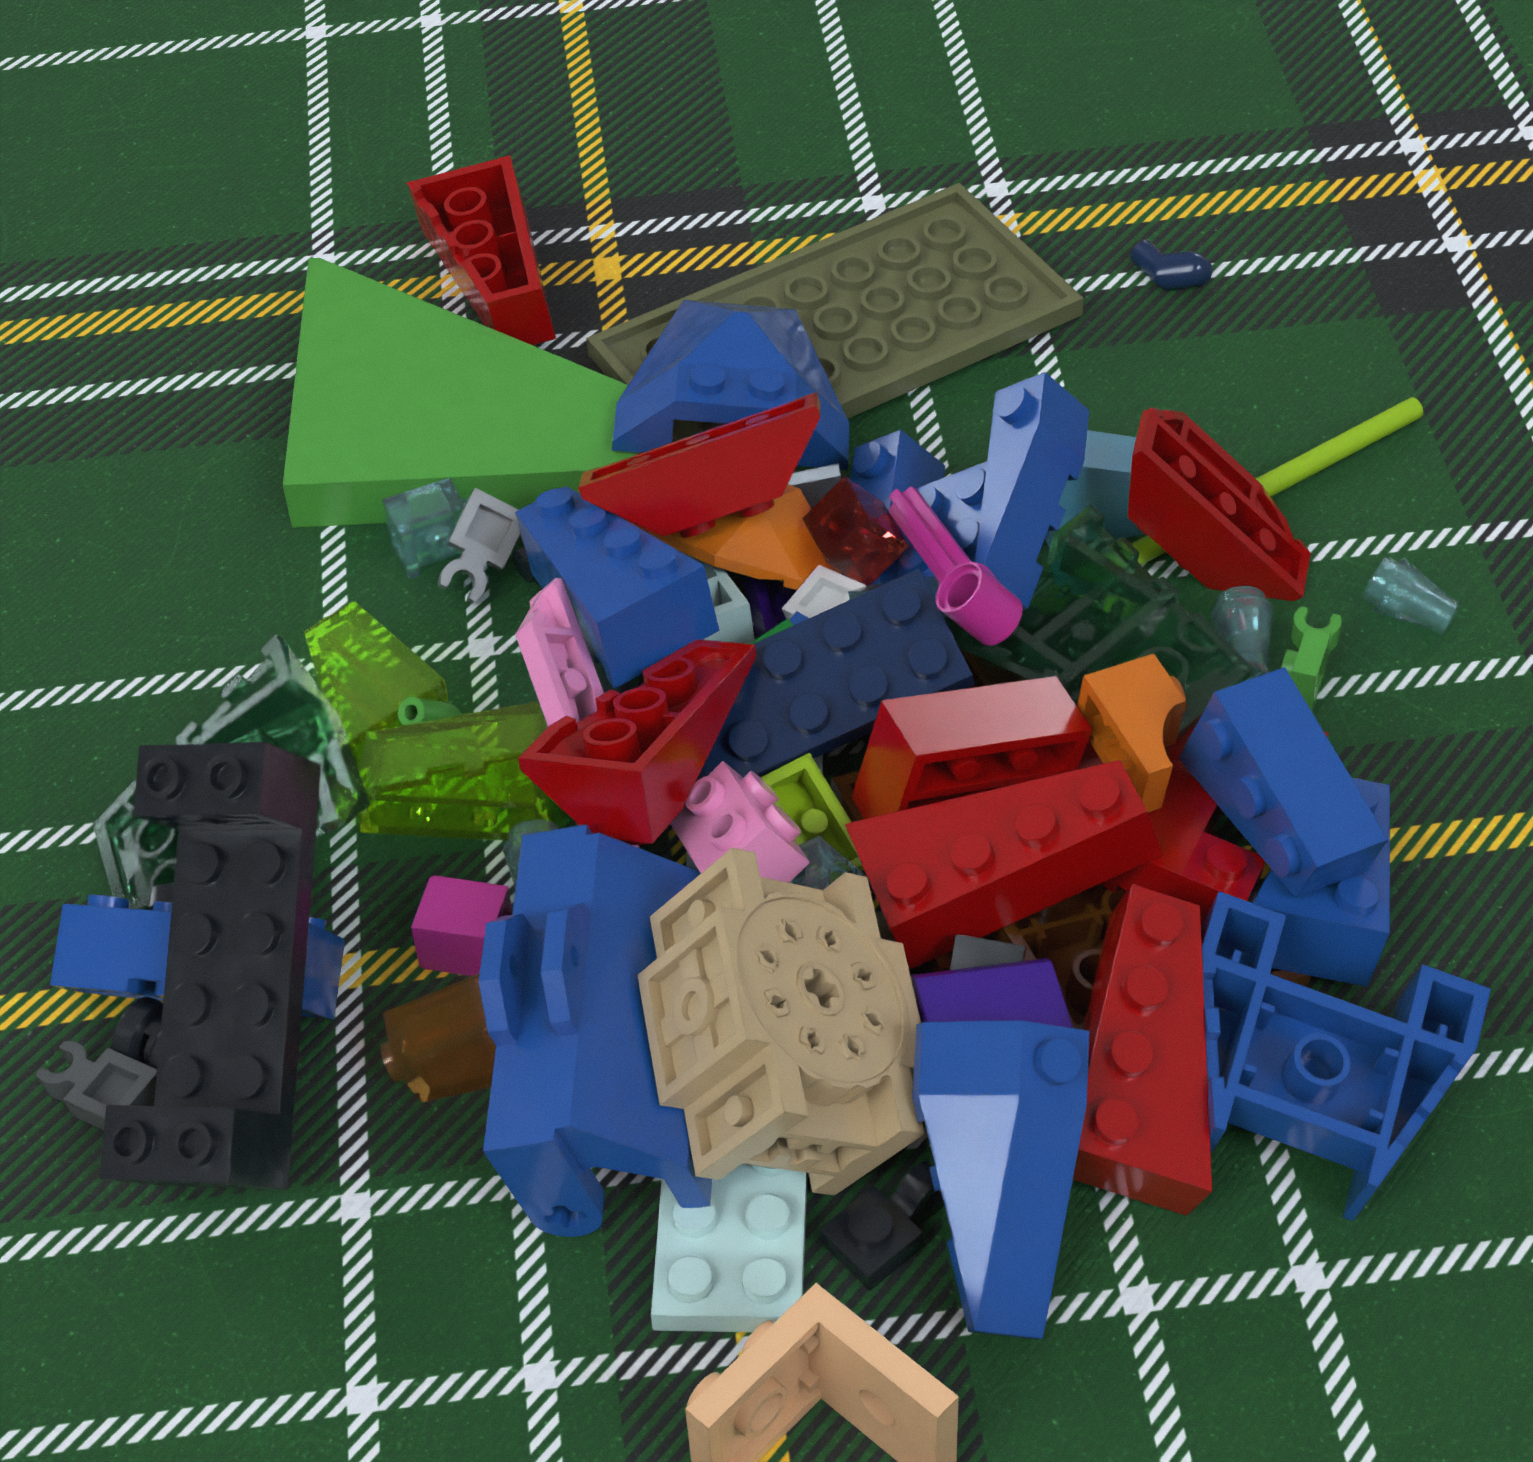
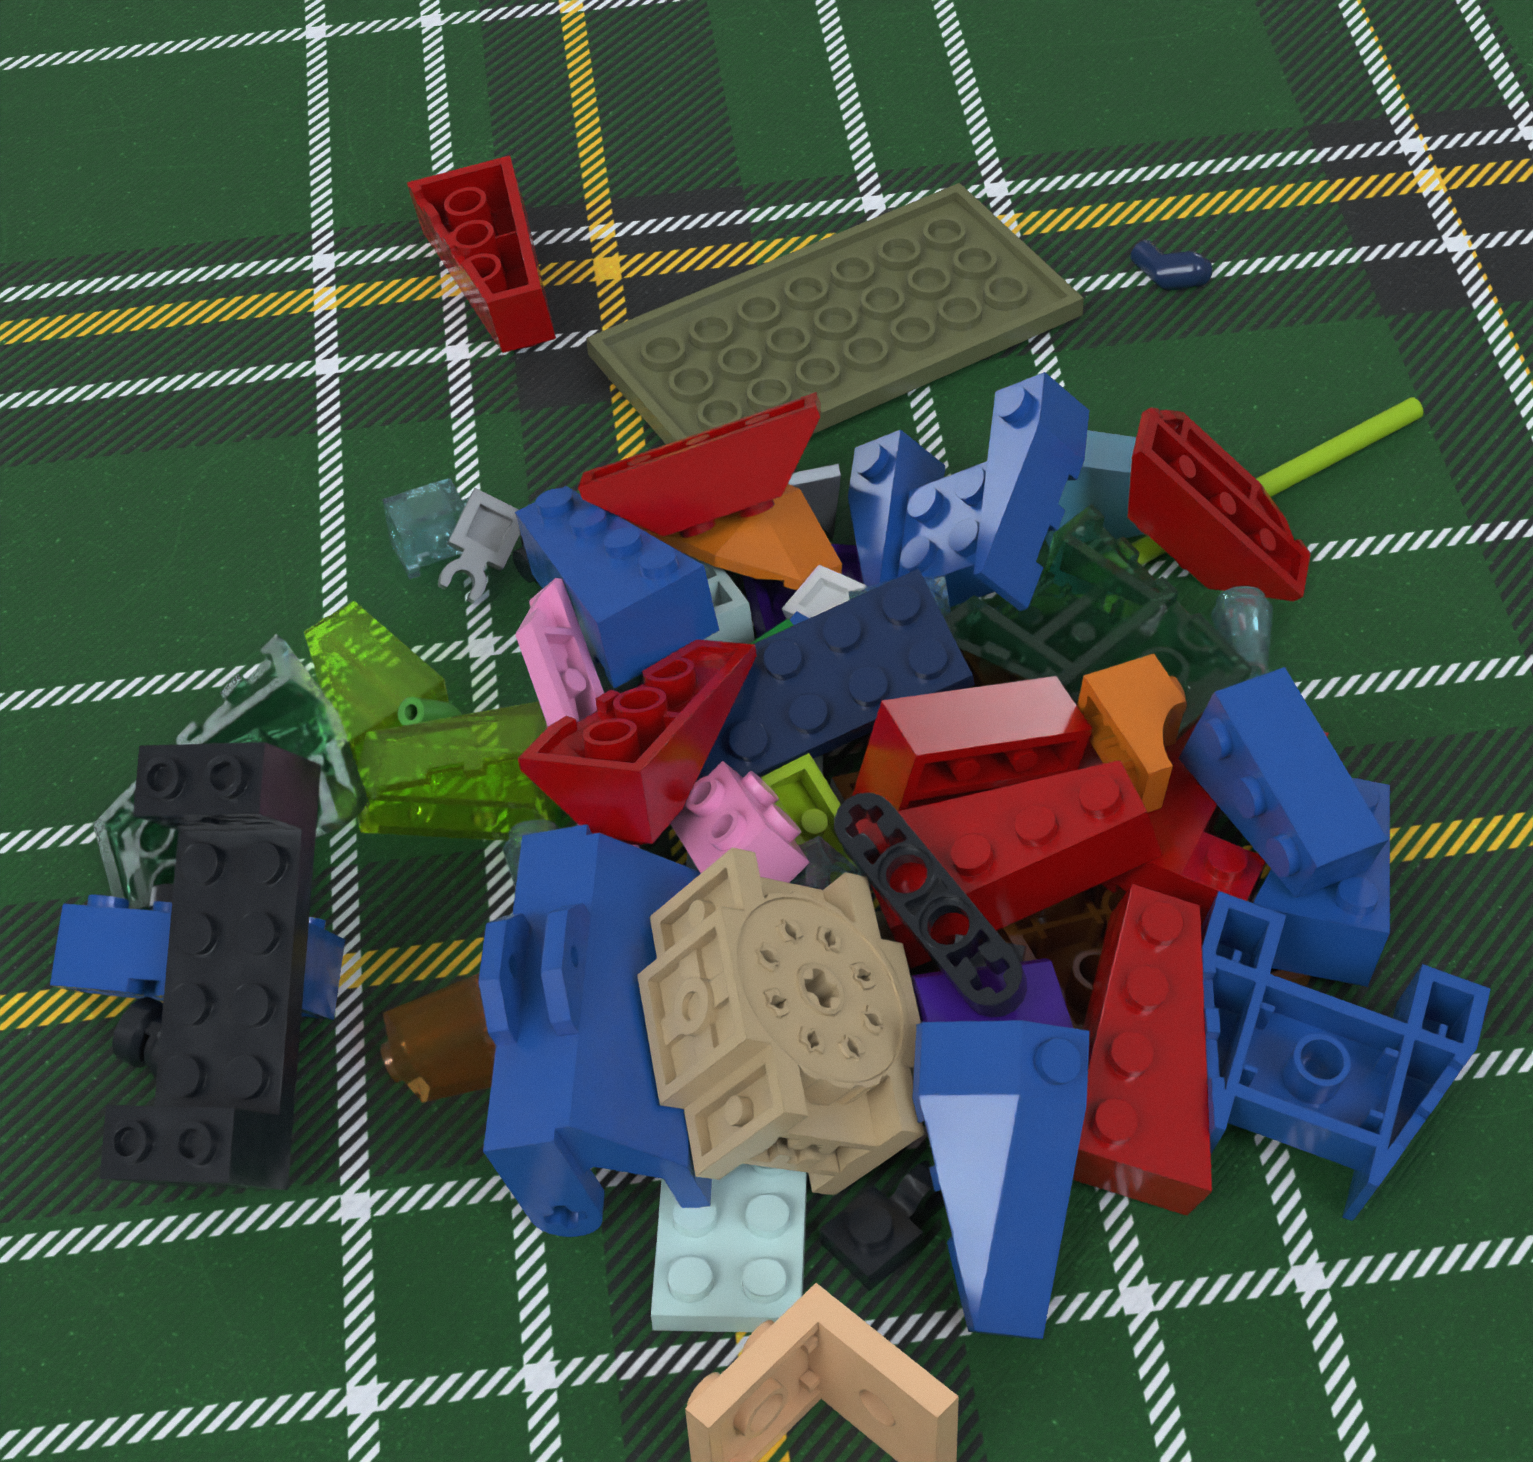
(92, 1085): dark grey plate -> none
(421, 395): bright green slope -> none
(453, 923): dark pink panel -> none
(724, 366): blue wedge -> none
(855, 532): clear red brick -> none
(928, 903): none -> black beam
(966, 589): dark pink axle -> none
(1309, 662): bright green plate -> none
(1408, 595): clear light blue cone -> none

